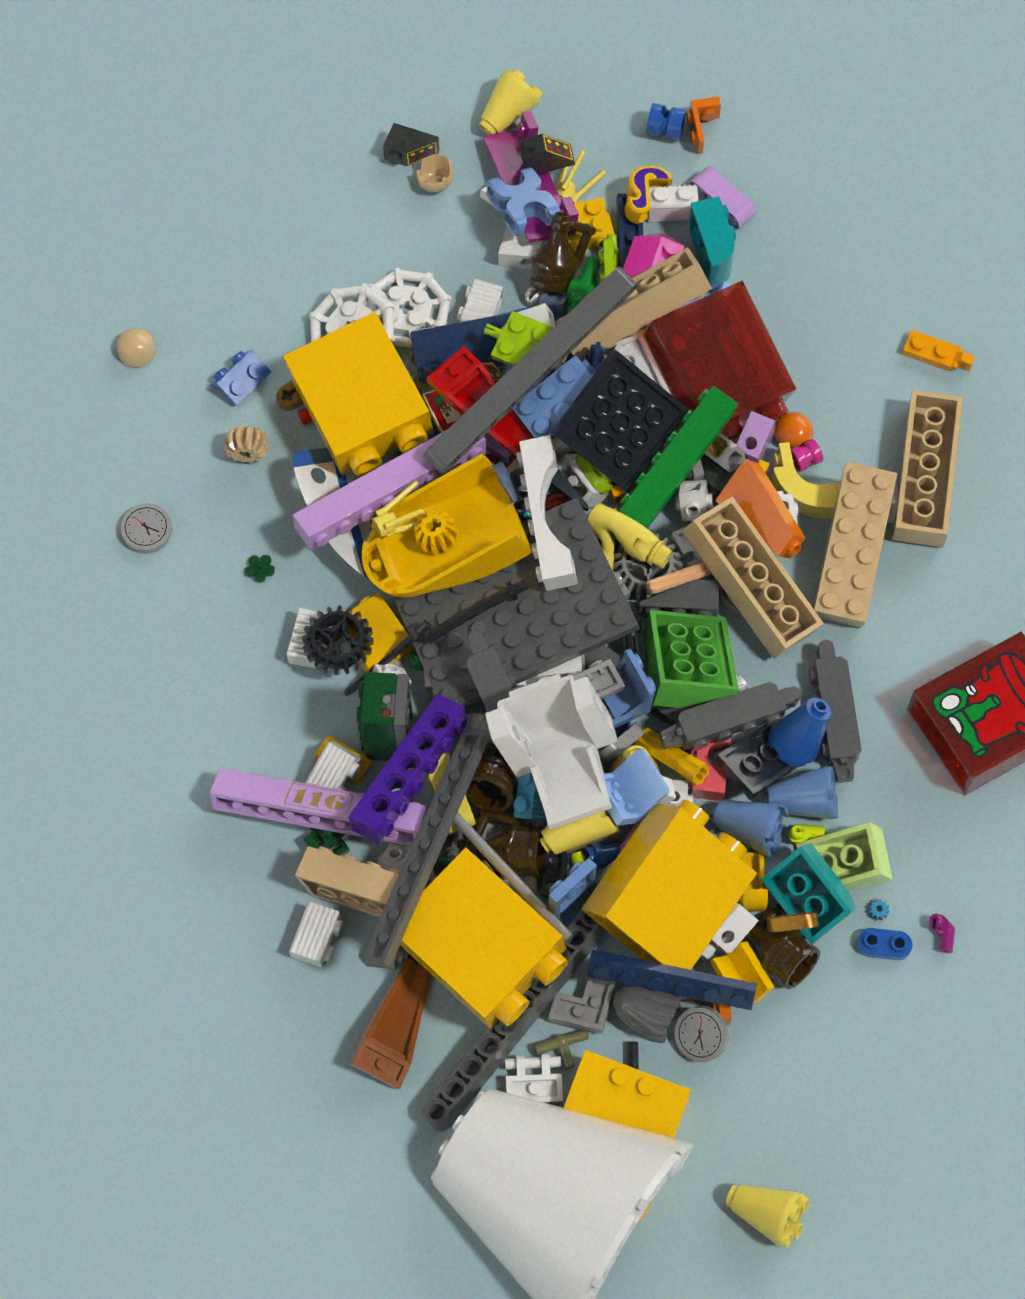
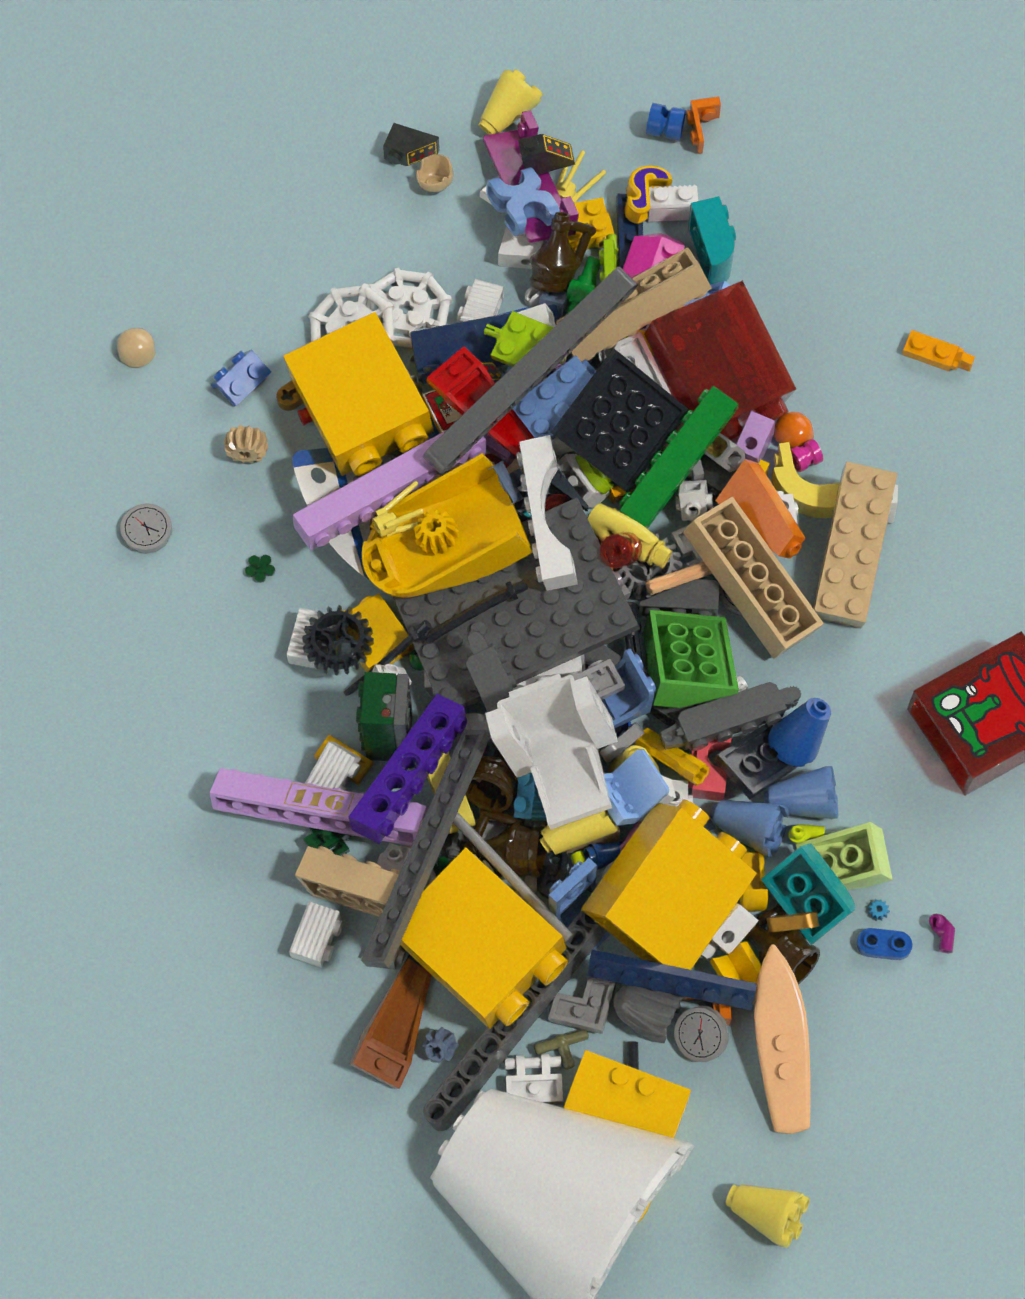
(440, 1045): none -> sand blue gear
(596, 355): dark blue axle -> none
(620, 549): none -> clear red wheel
(712, 184): lavender beam -> none
(783, 1044): none -> light nougat piece
(842, 735): dark grey hinge -> none
(927, 468): tan brick -> none

